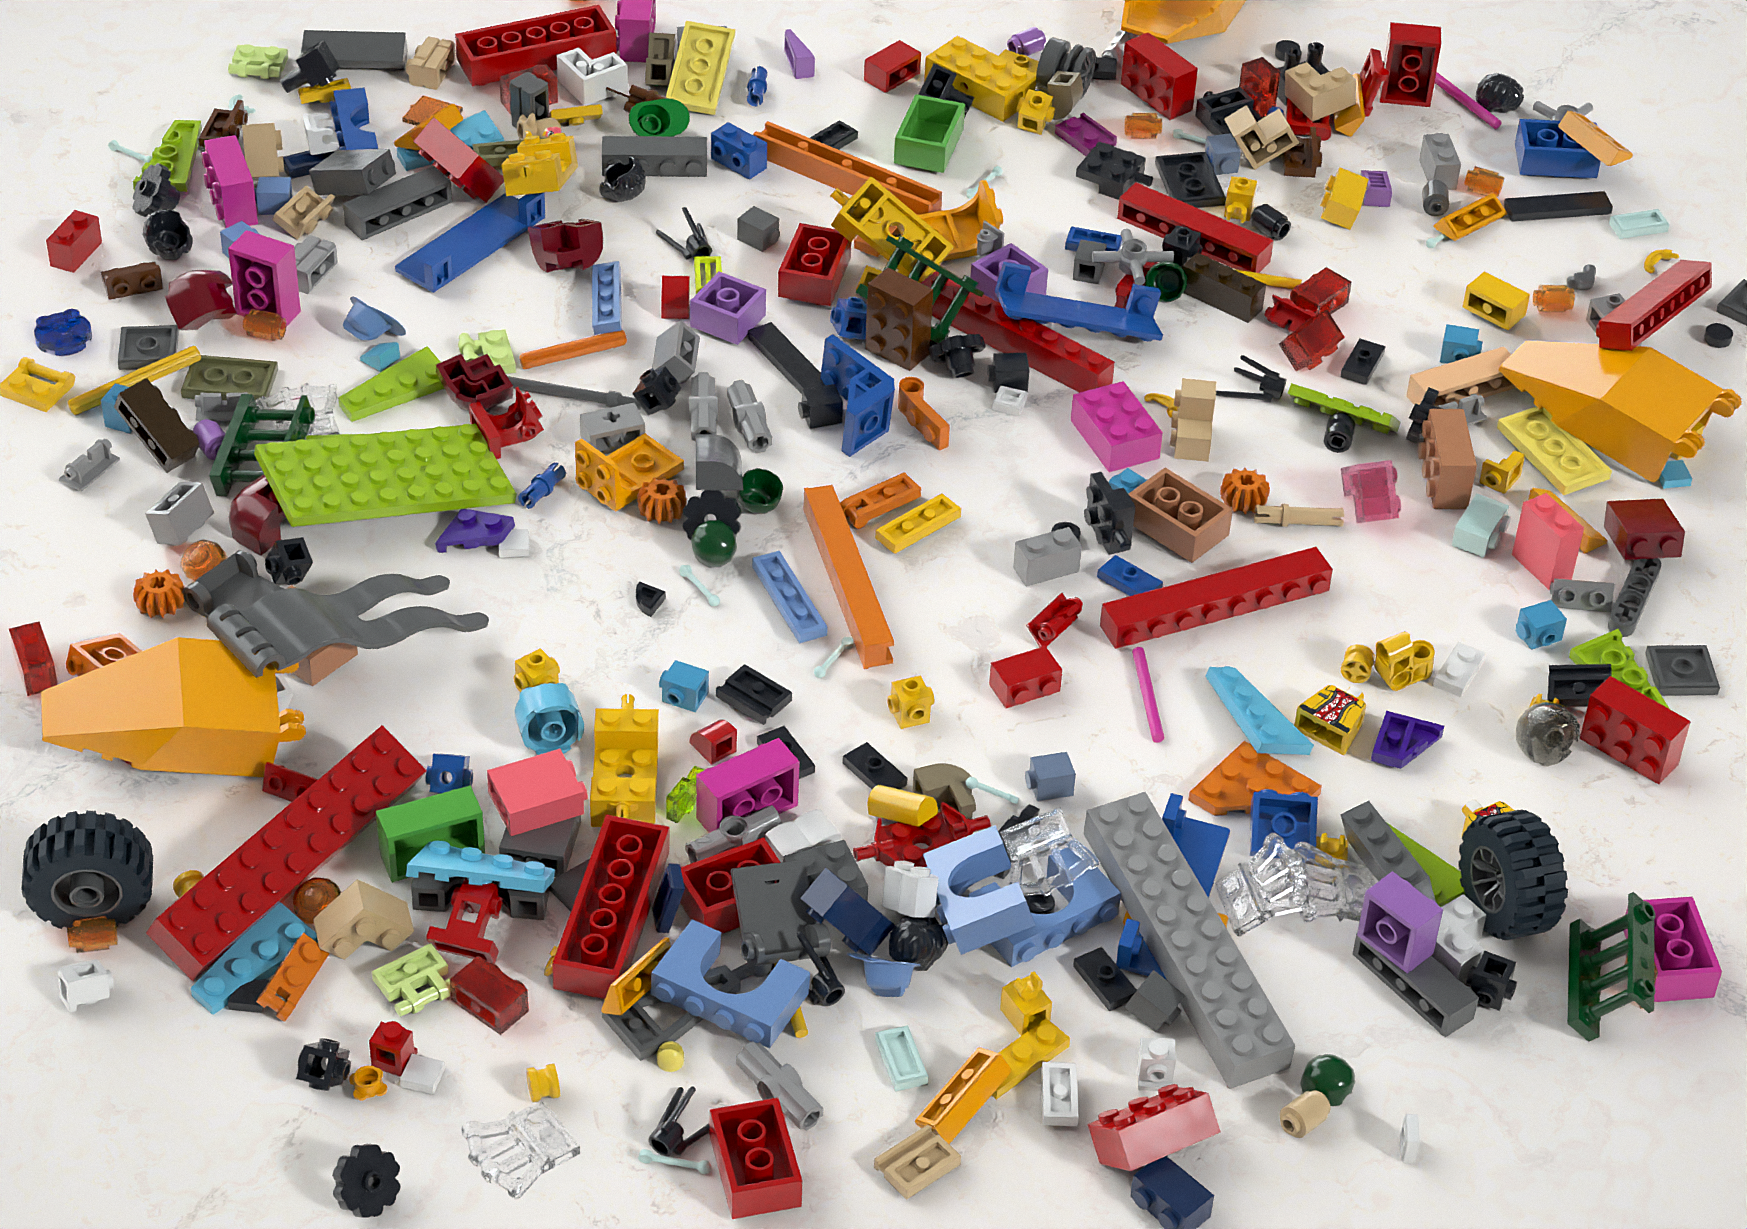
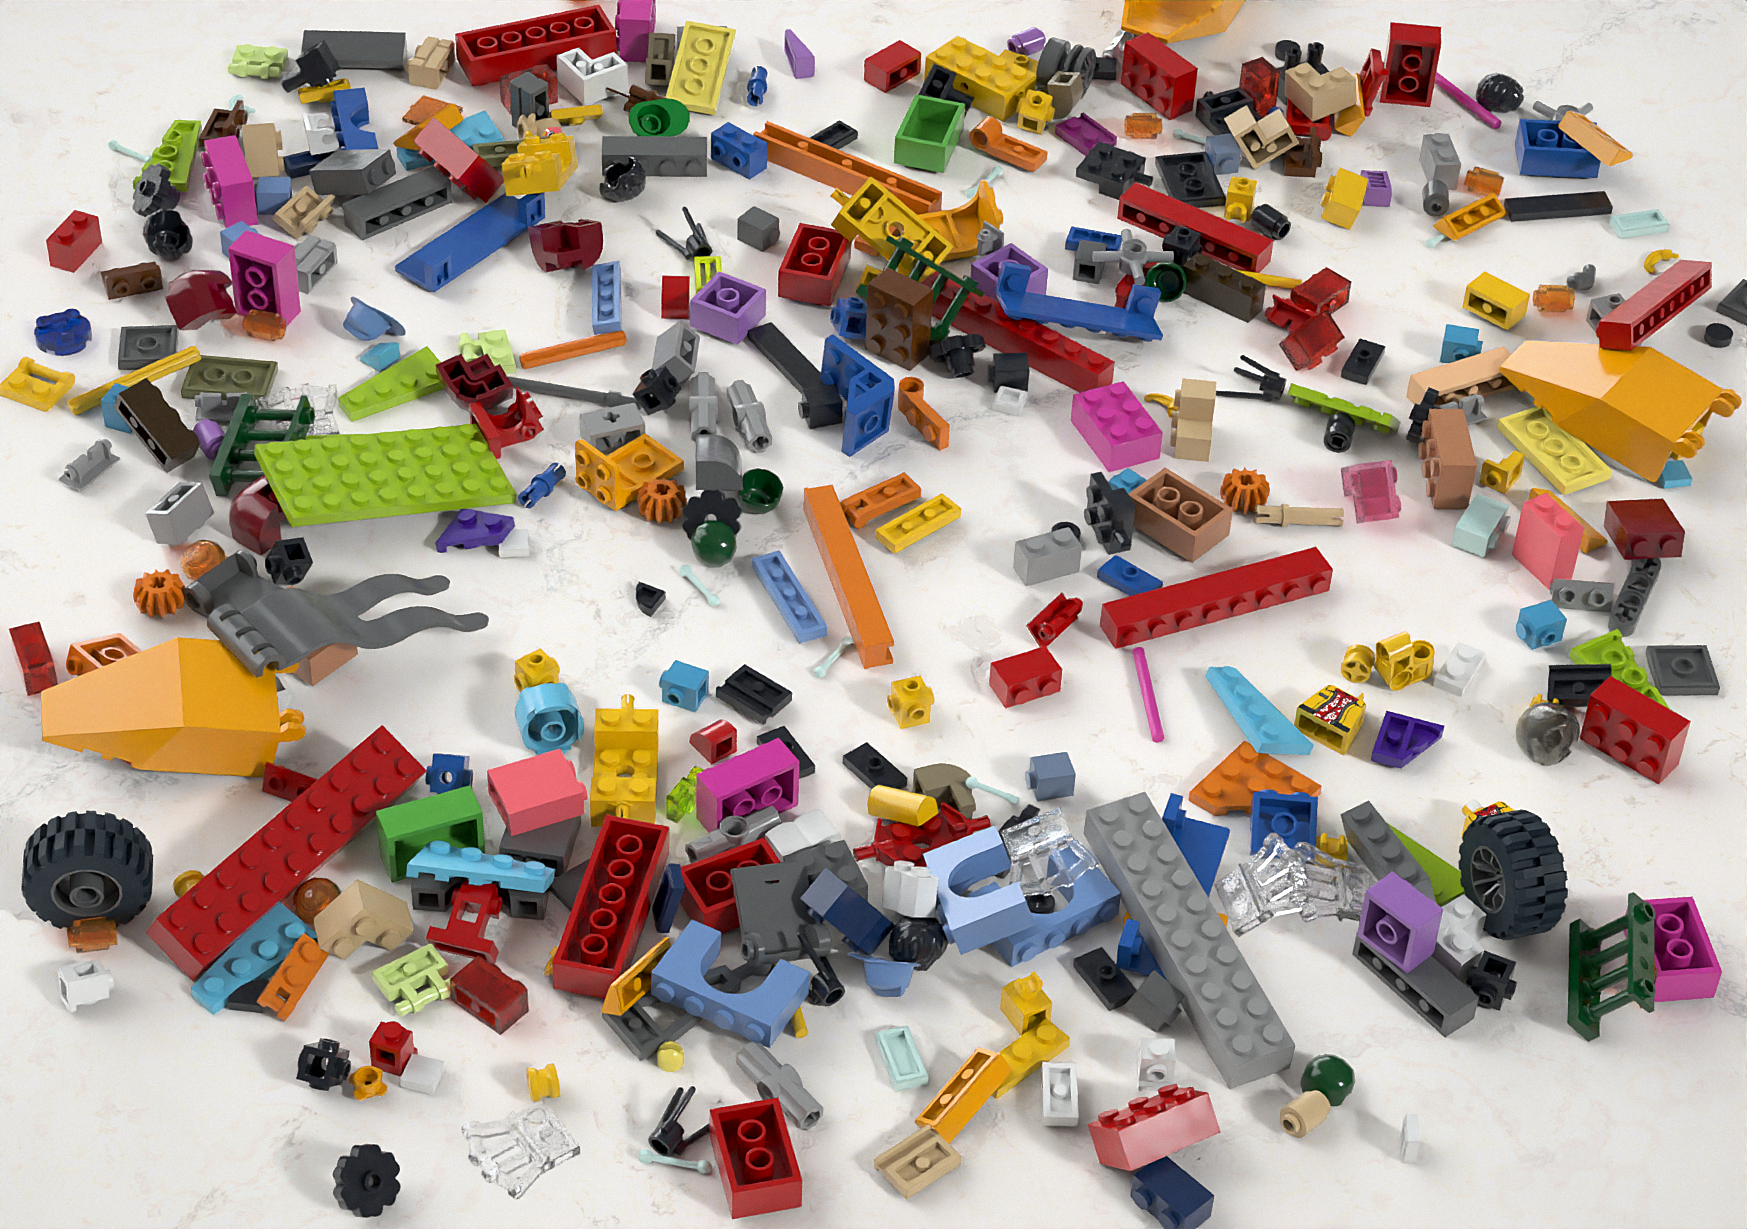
(989, 138): none -> orange plate

